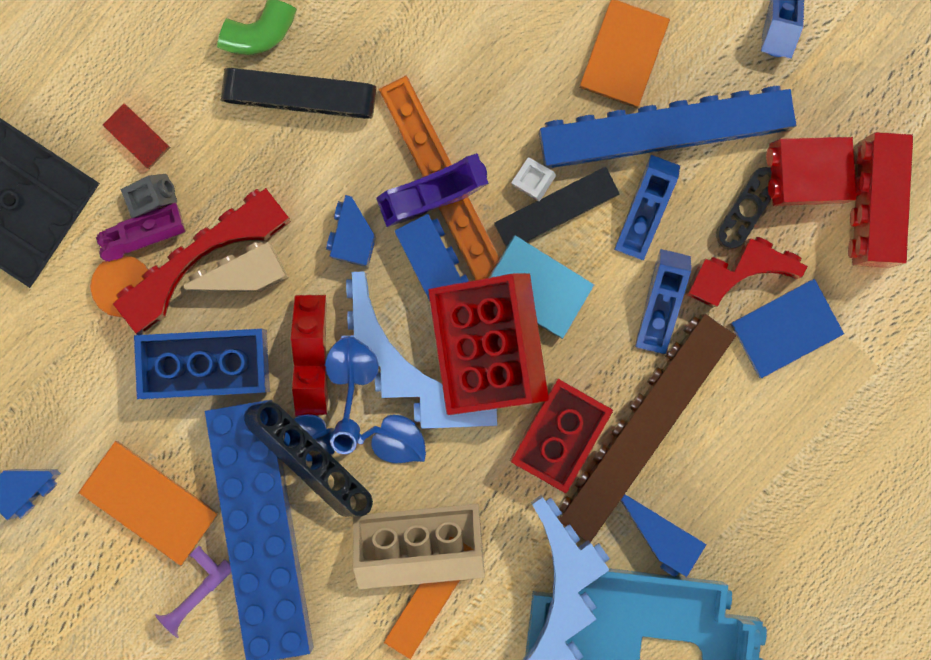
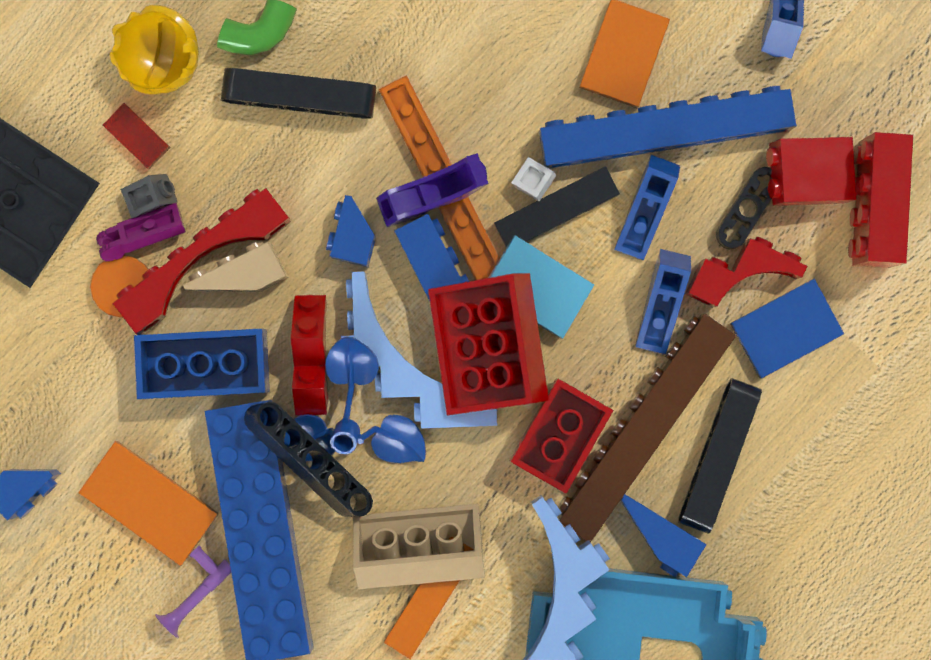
(155, 50): none -> yellow piece
(720, 455): none -> black beam

